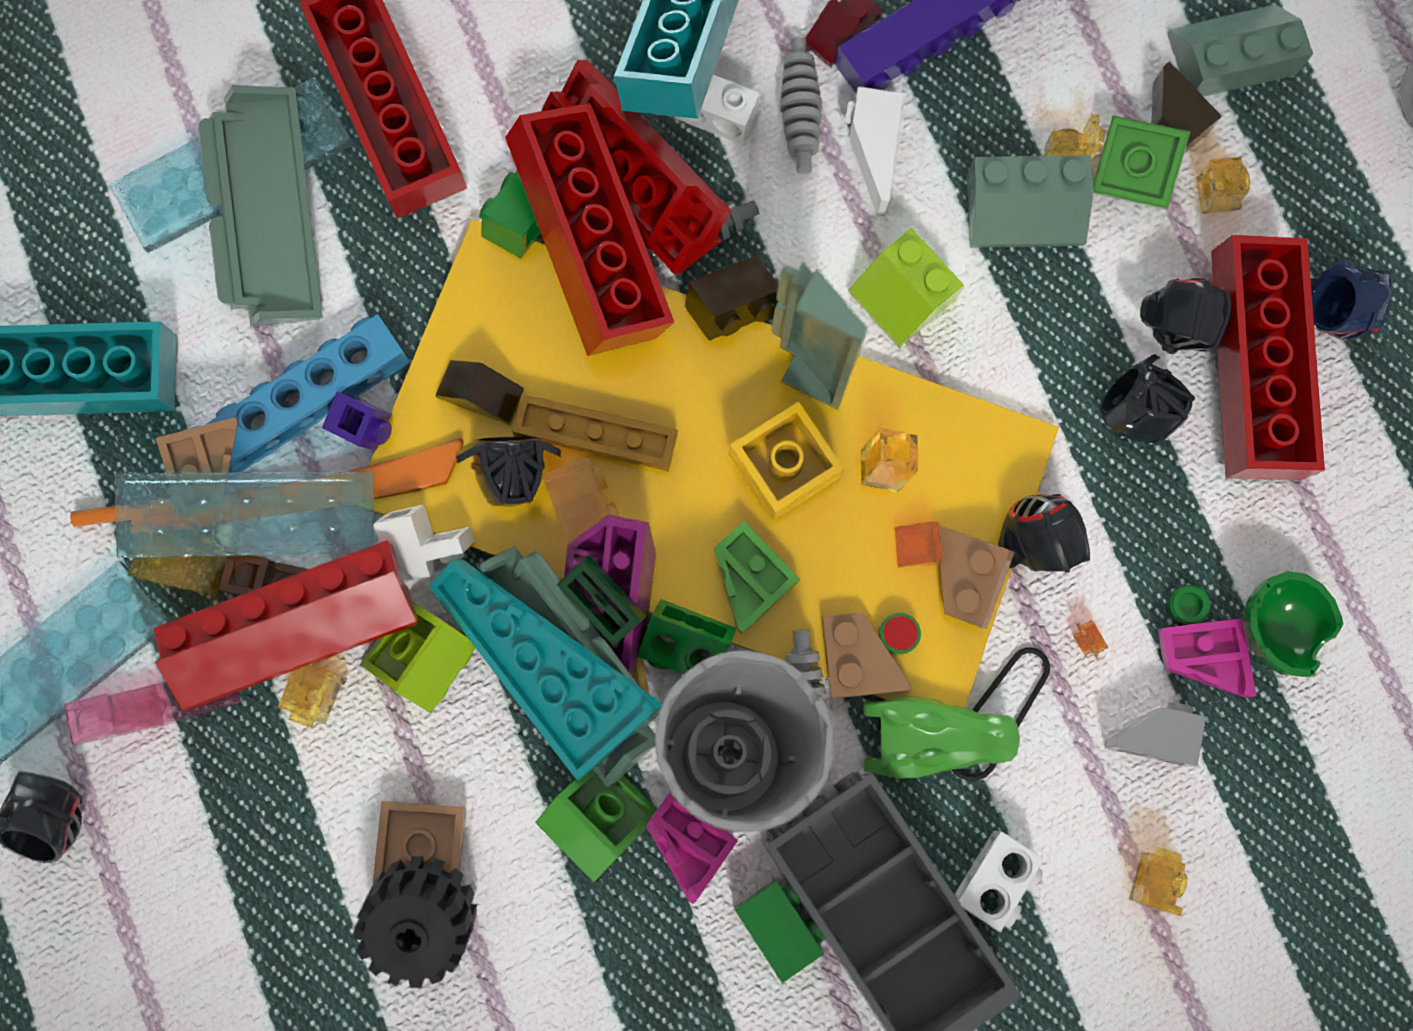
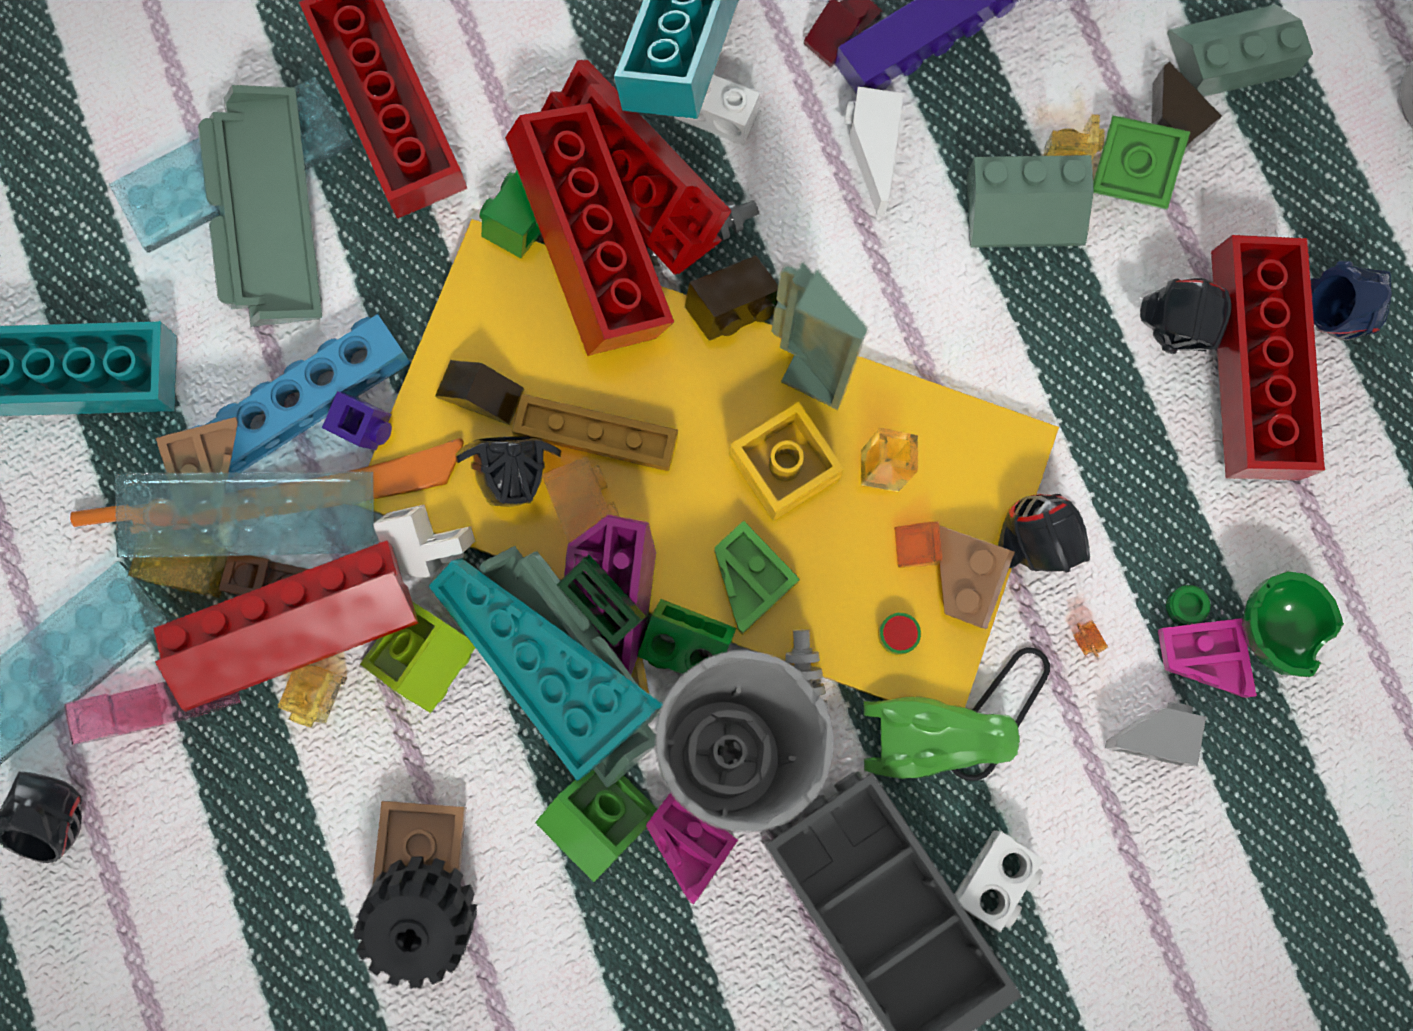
(779, 930): green brick -> none
(801, 105): light grey piece -> none
(858, 659): medium nougat wing -> none
(906, 288): lime slope -> none
(1150, 403): black piece -> none
(1160, 881): clear yellow brick -> none
(1229, 184): clear yellow brick -> none

